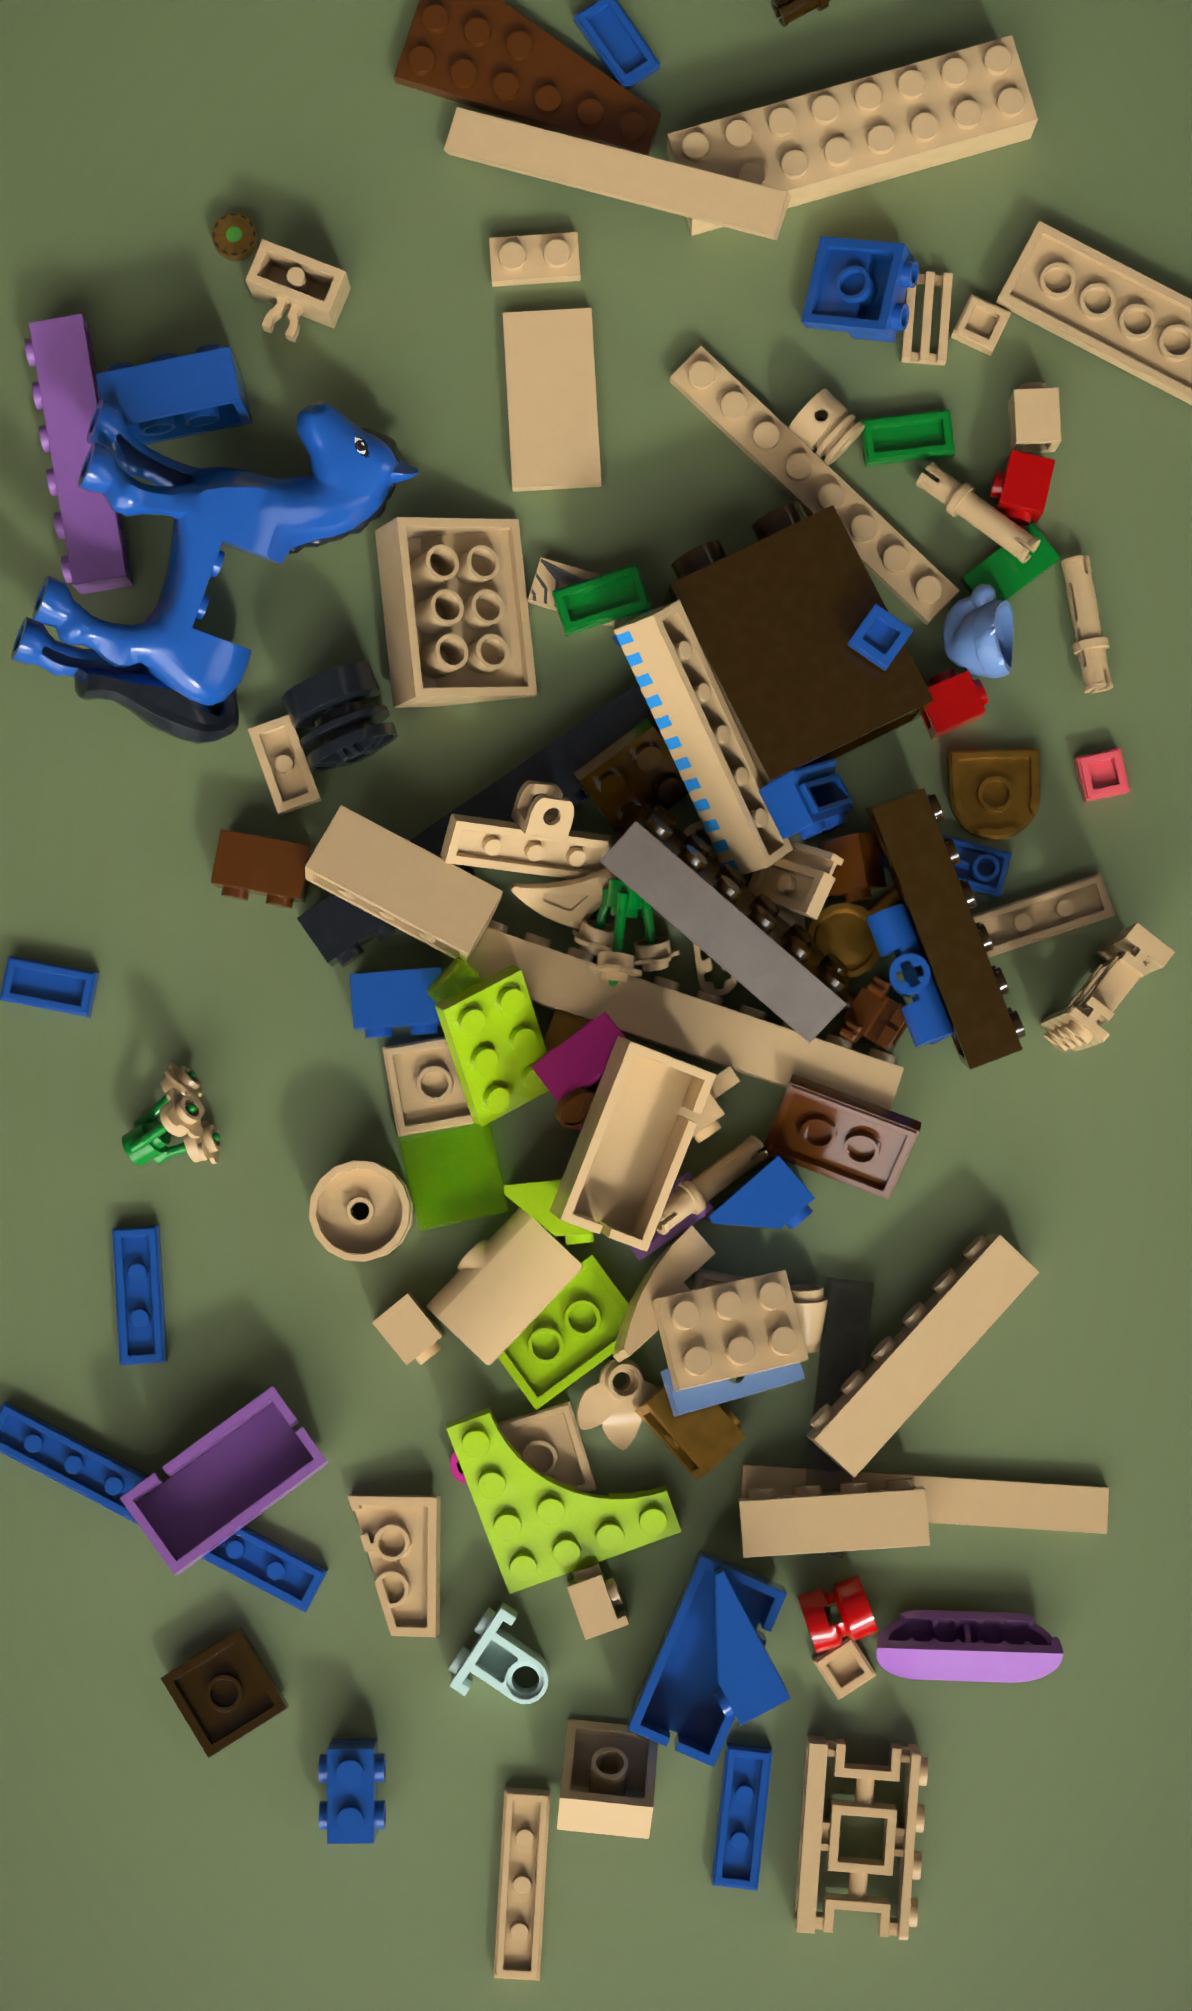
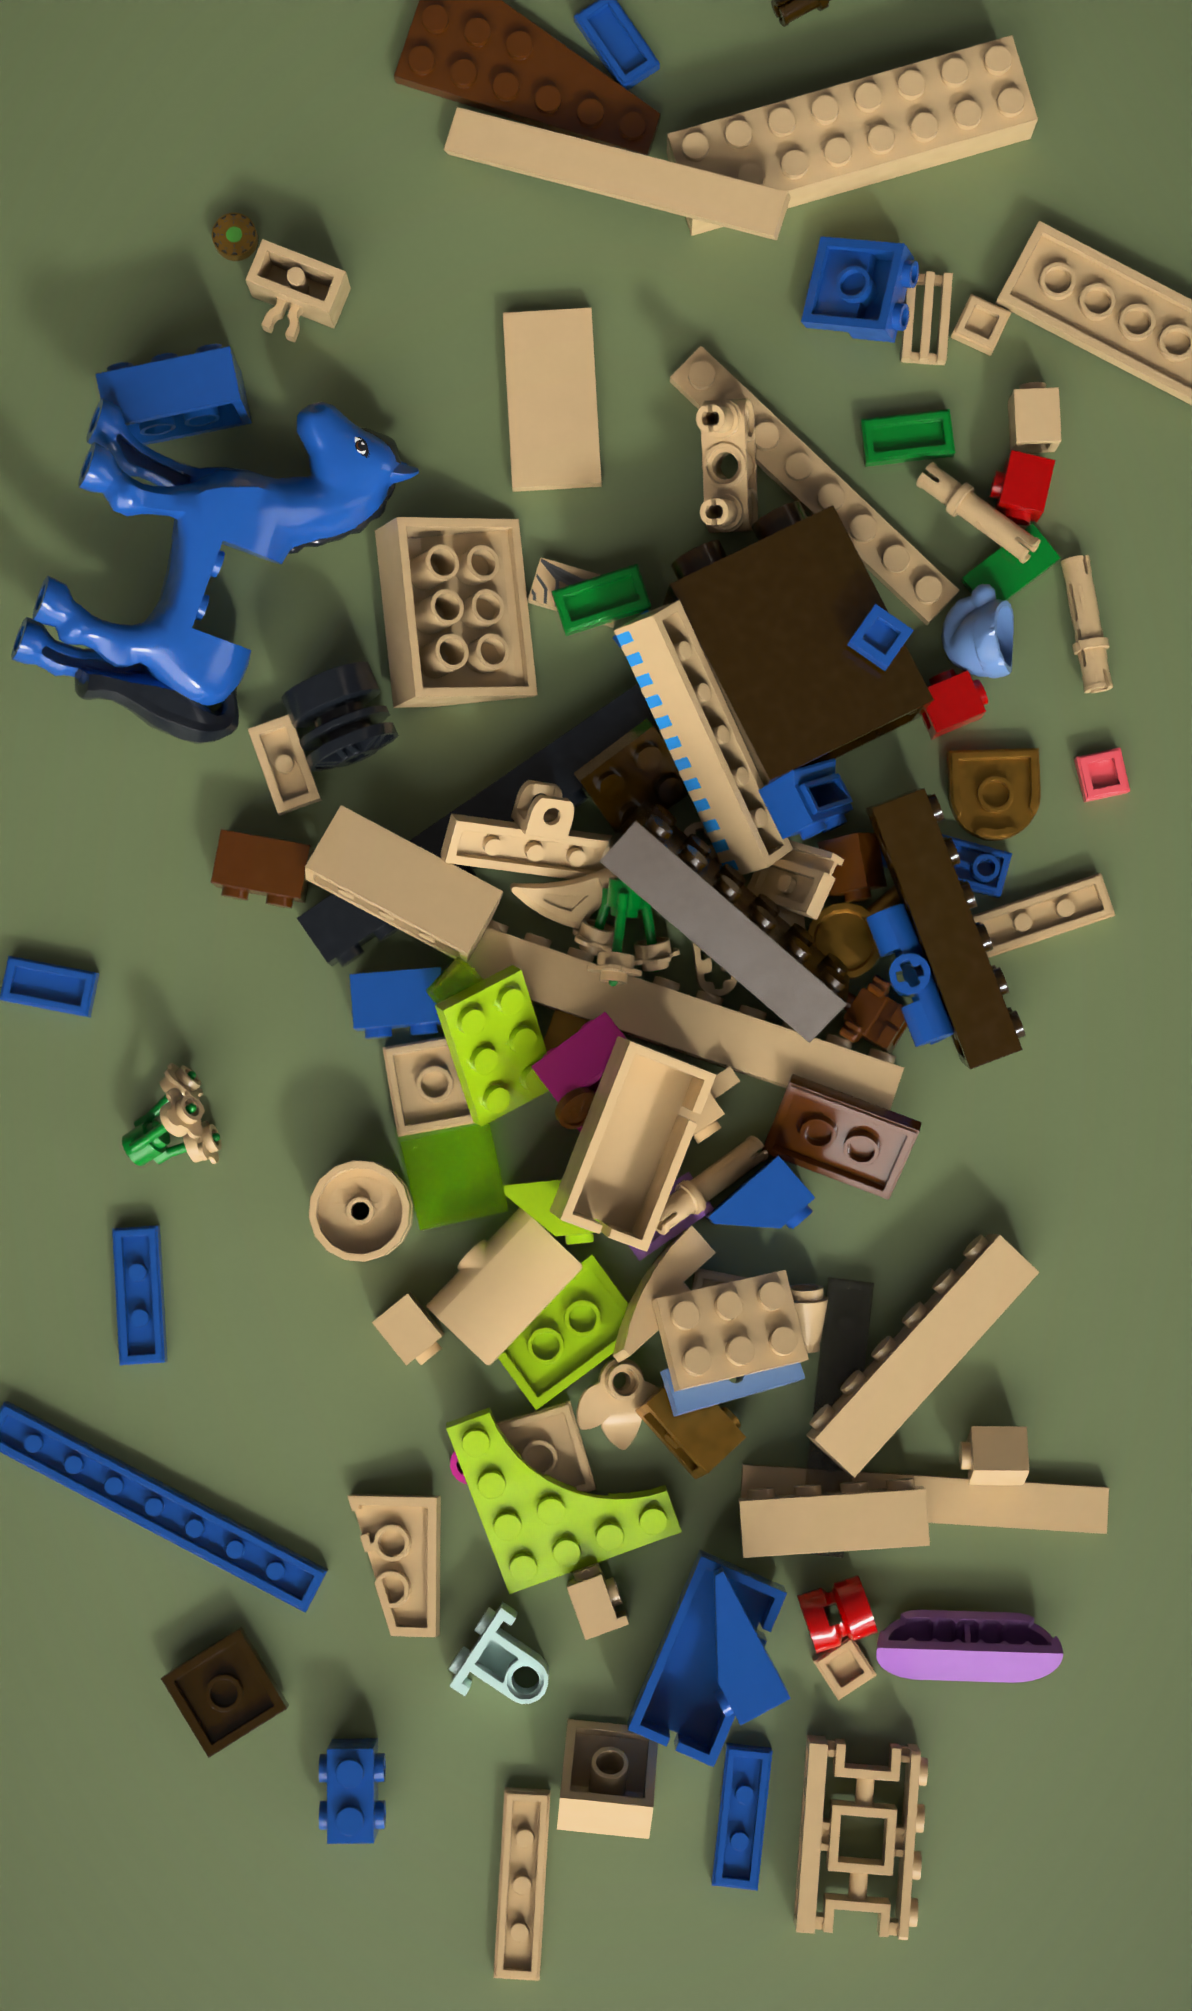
(69, 395): medium lavender brick -> none
(224, 1481): medium lavender piece -> none
(534, 259): tan plate -> none
(725, 430): none -> tan piece
(831, 435): tan piece -> none
(995, 1455): none -> tan brick
(1126, 959): tan fence -> none

